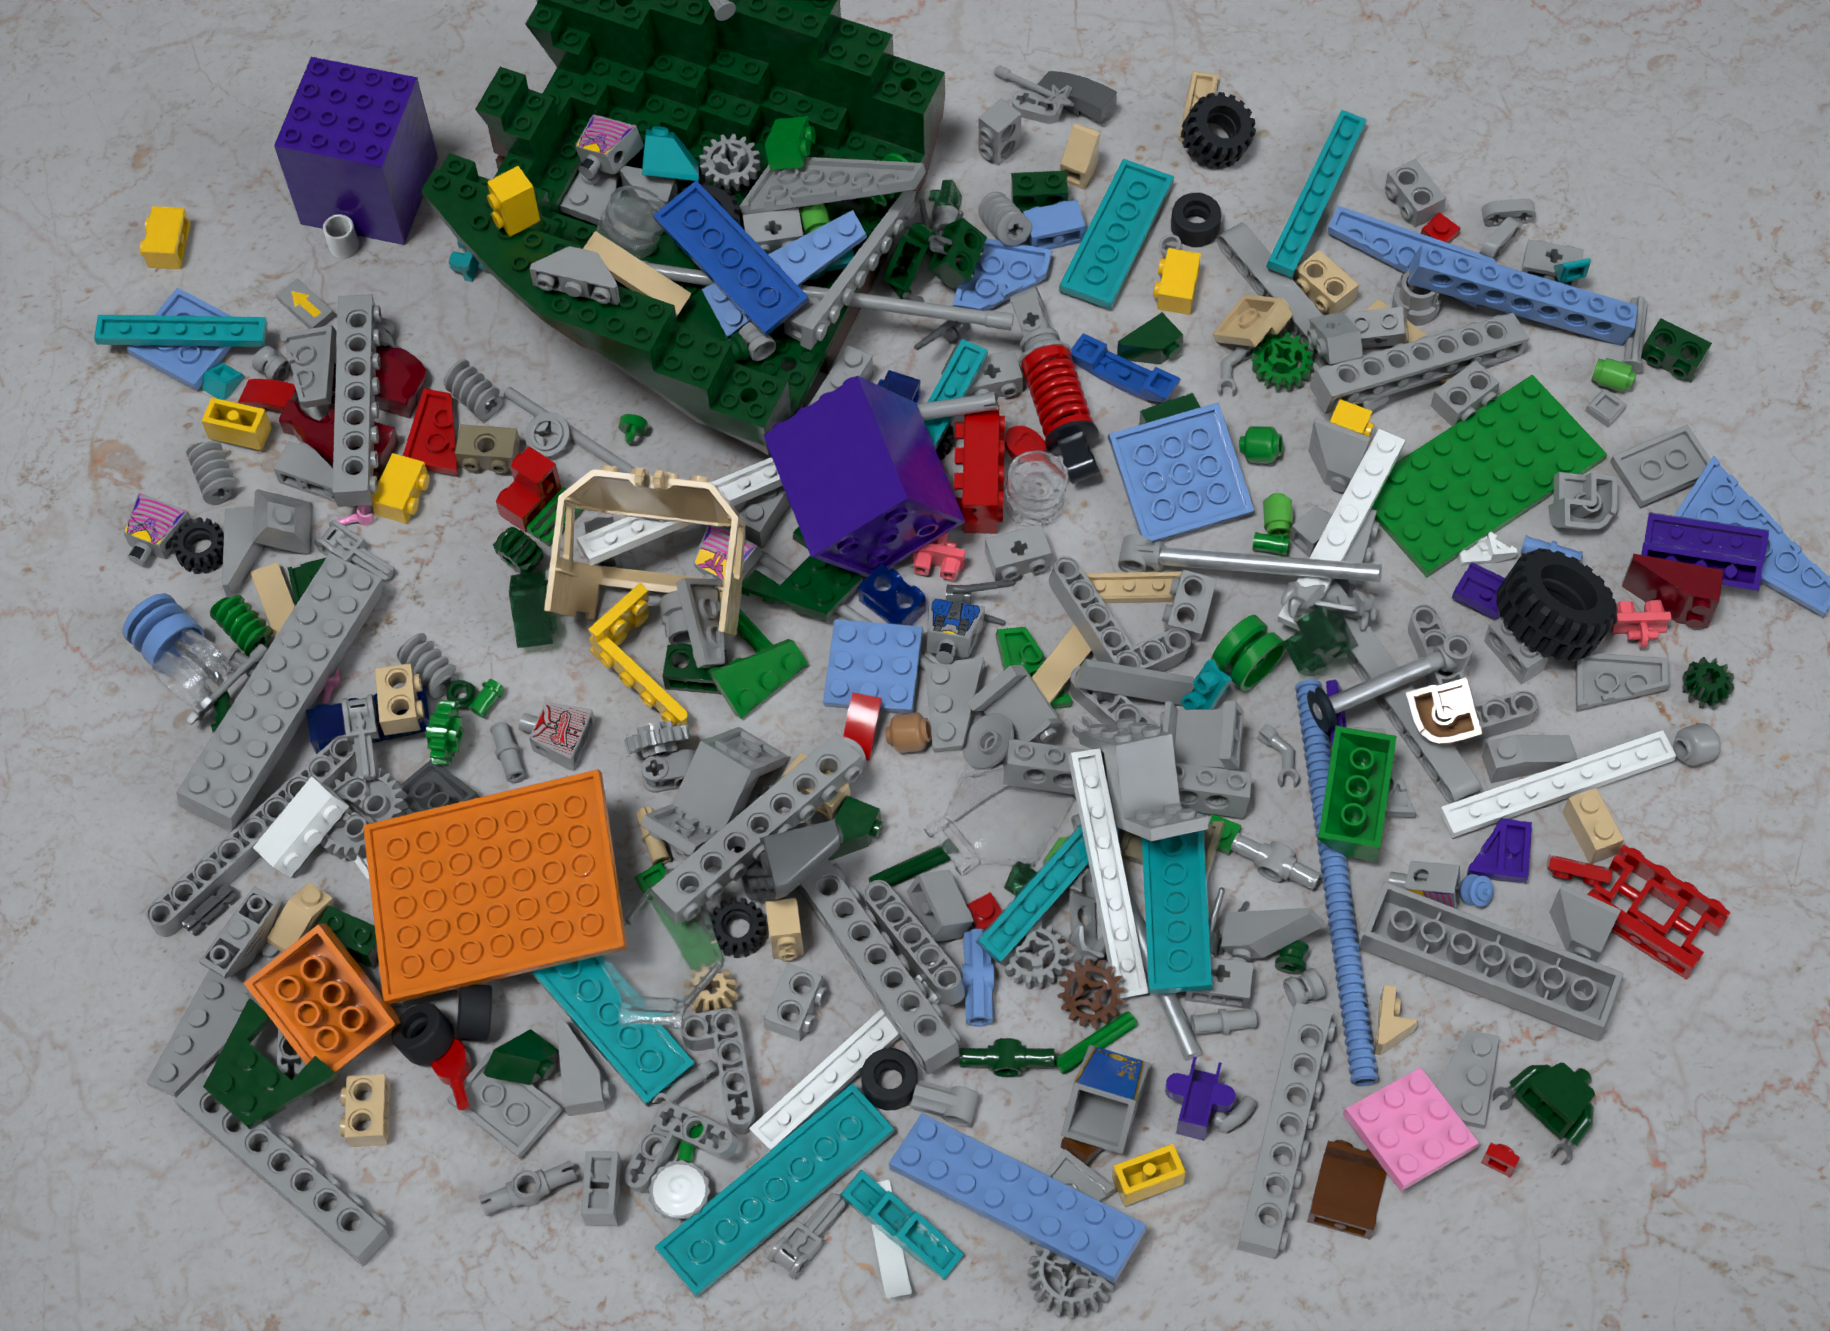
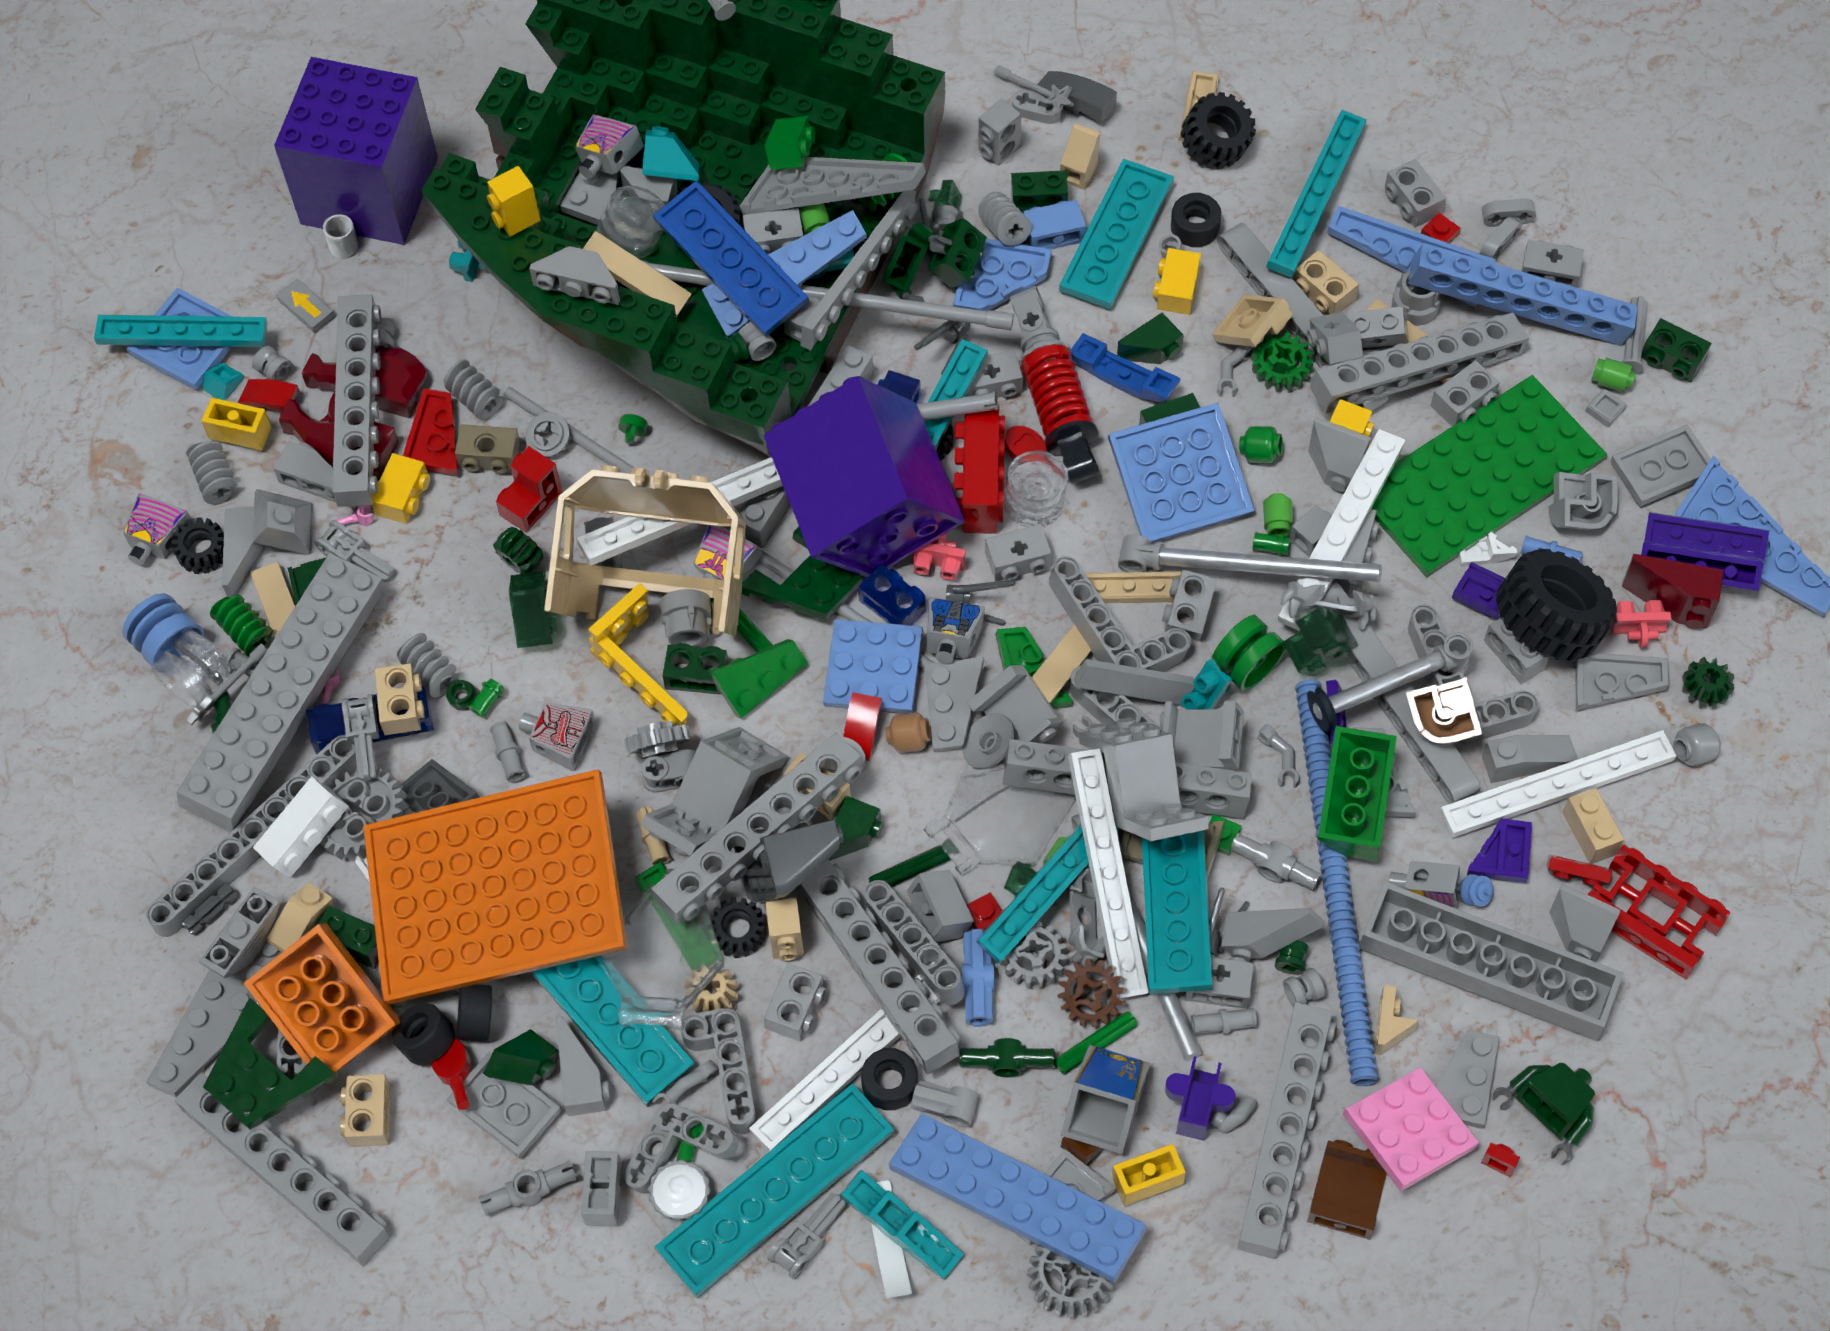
(165, 237): yellow brick -> none
(312, 363): light grey wing -> none
(444, 733): green gear -> none
(545, 514): green tile -> none
(701, 615): light grey wing -> none
(743, 158): light grey gear -> none
(1572, 270): teal slope -> none

